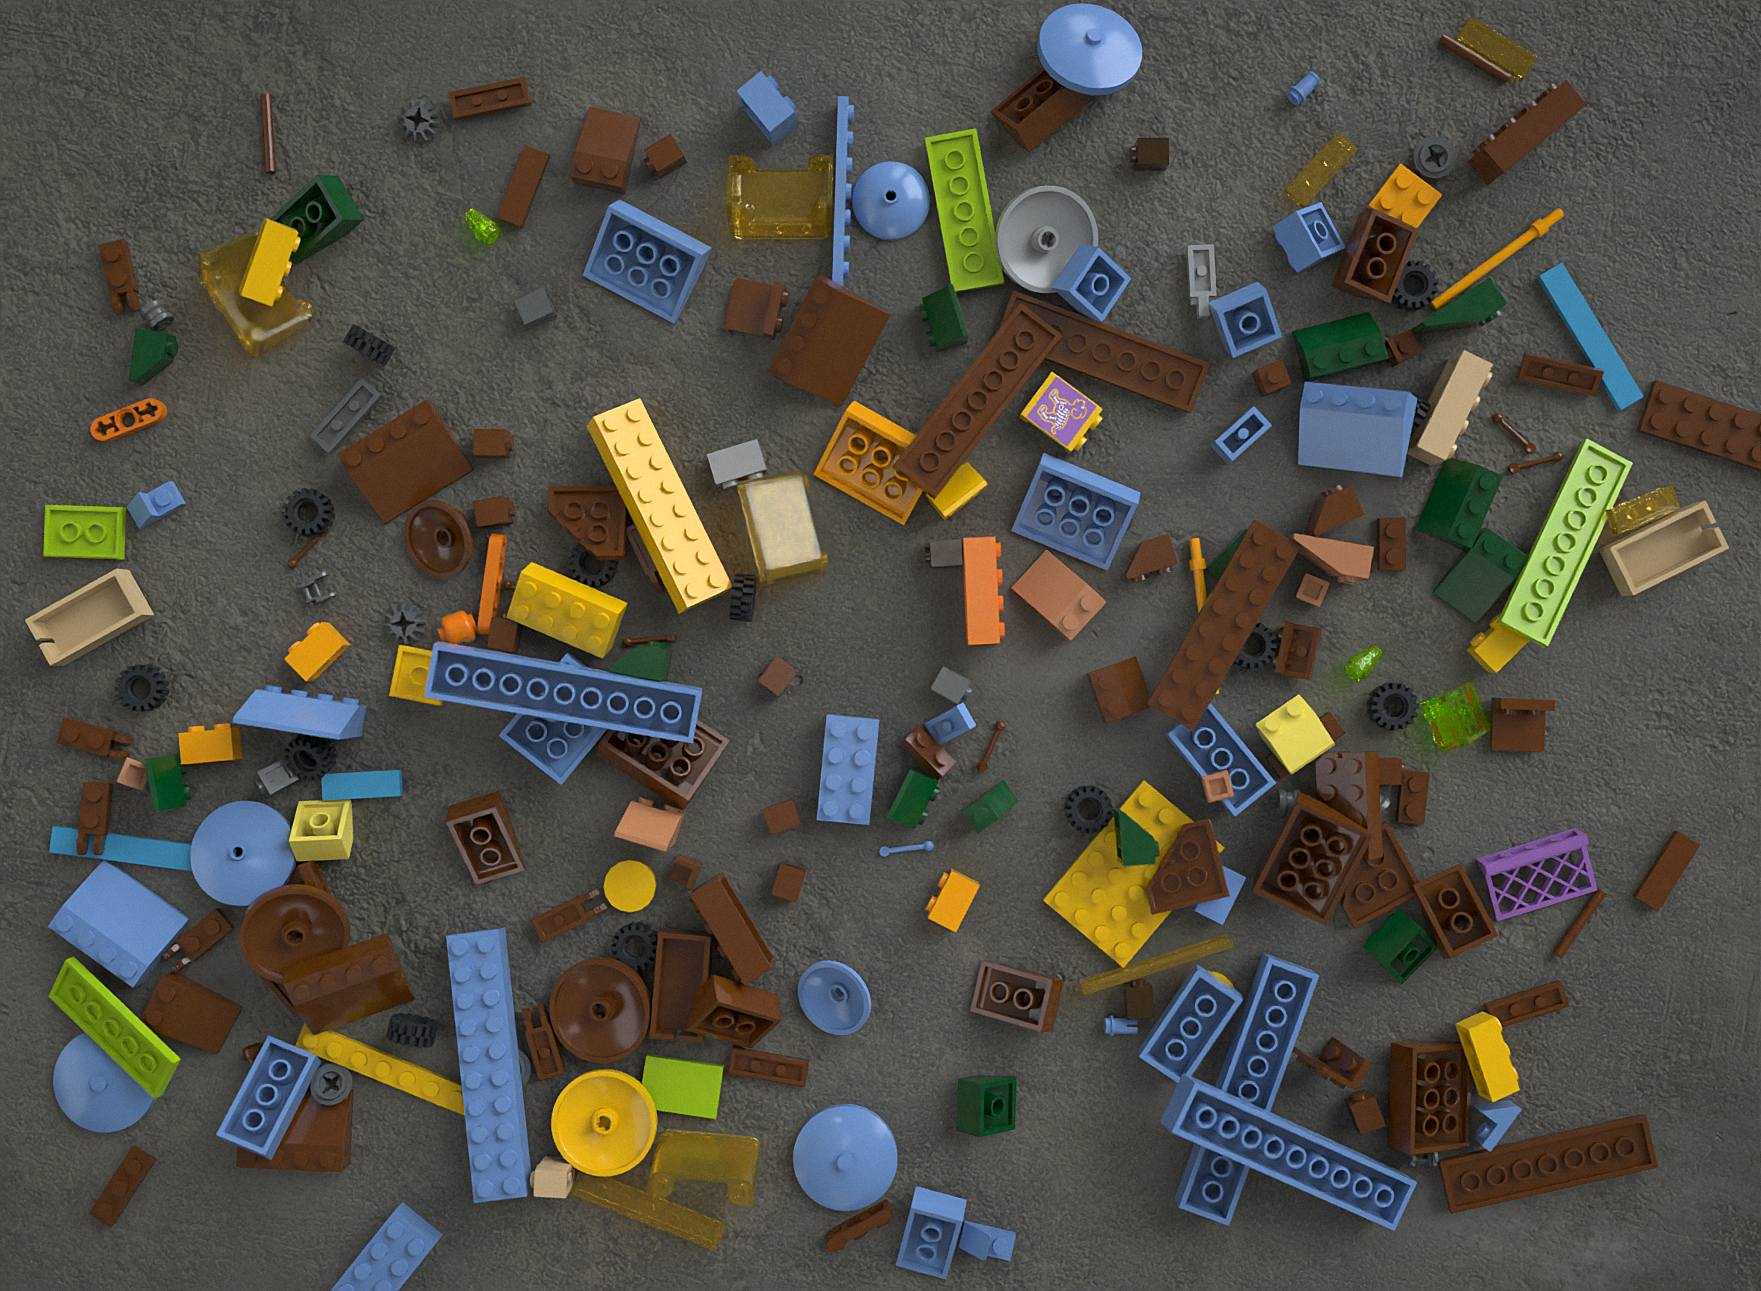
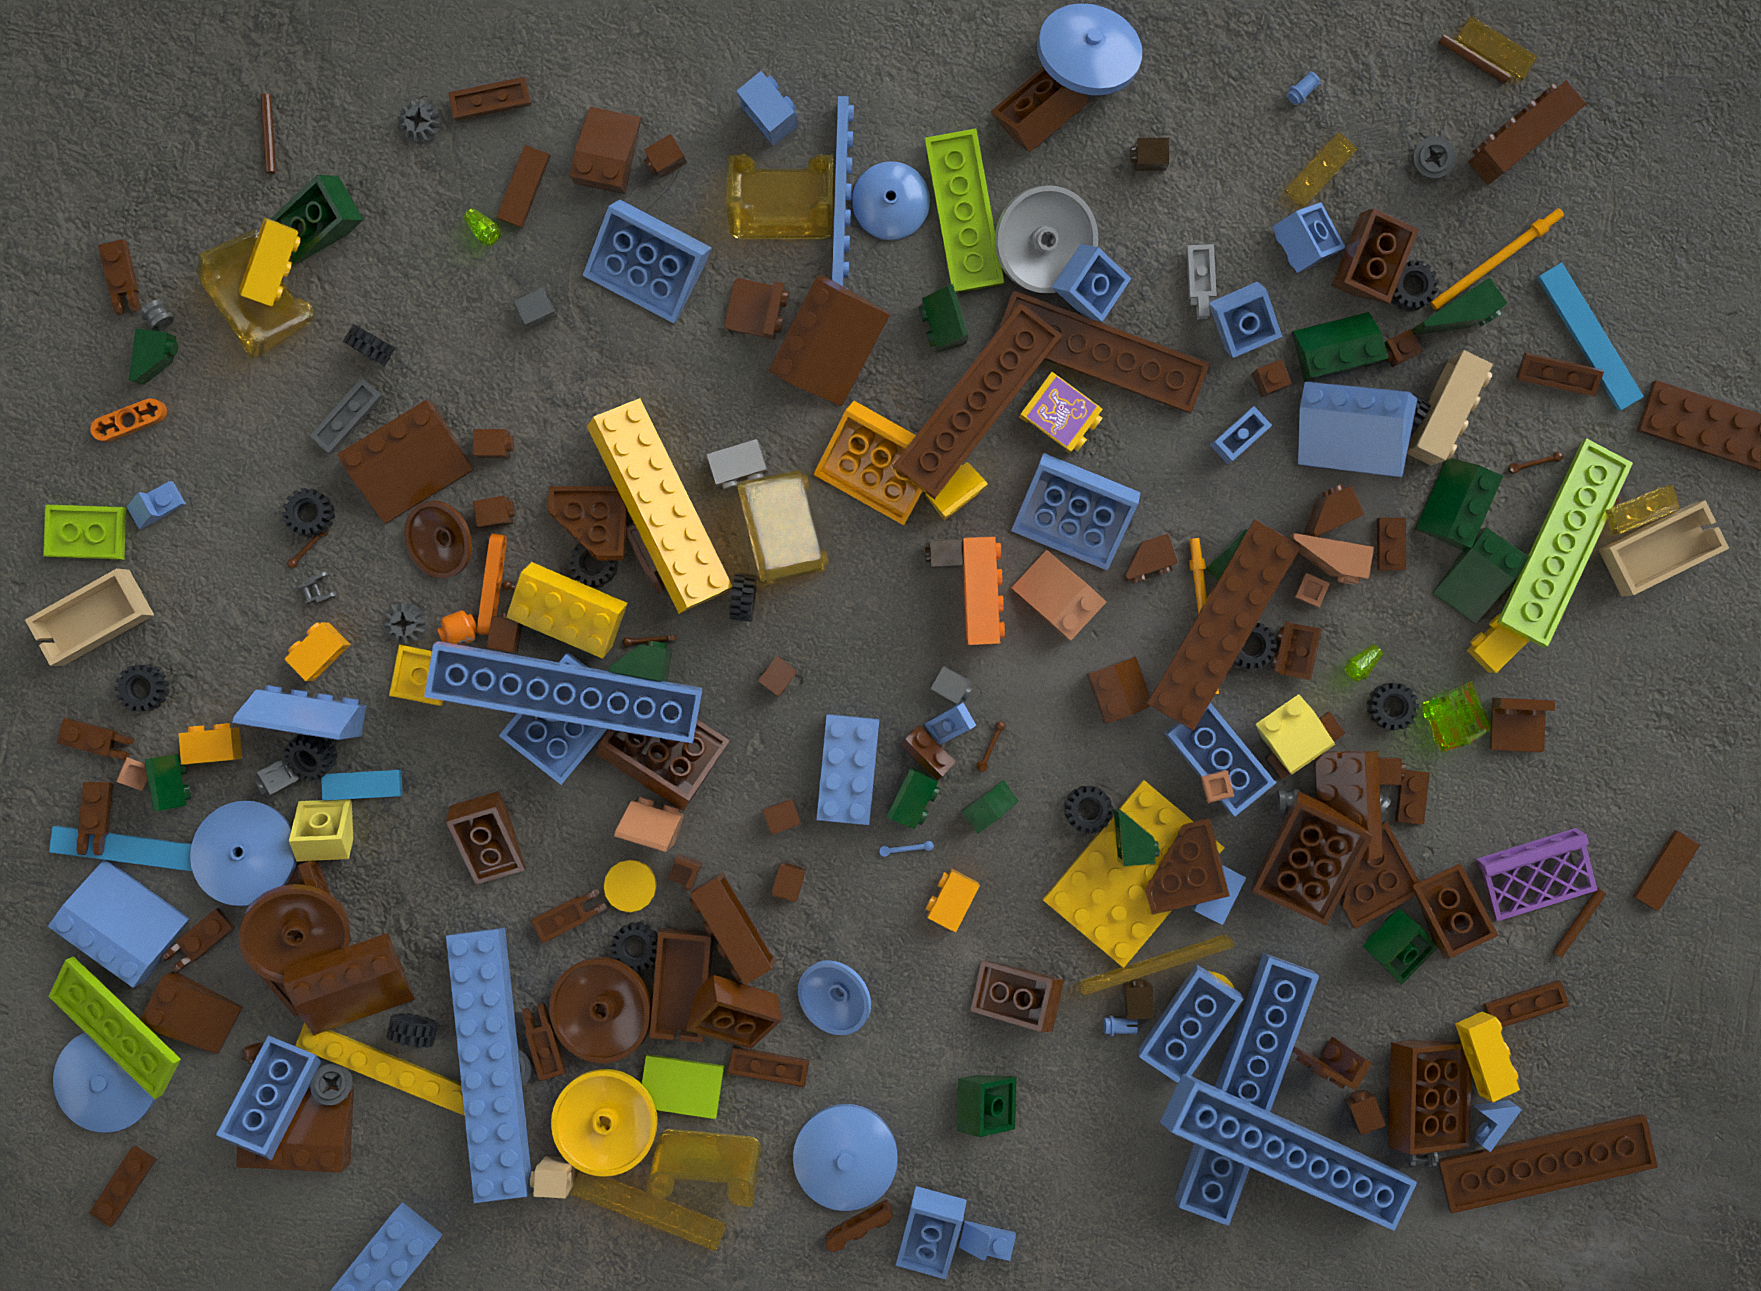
(1405, 197): light orange plate -> none
(1528, 447): reddish brown hinge -> none

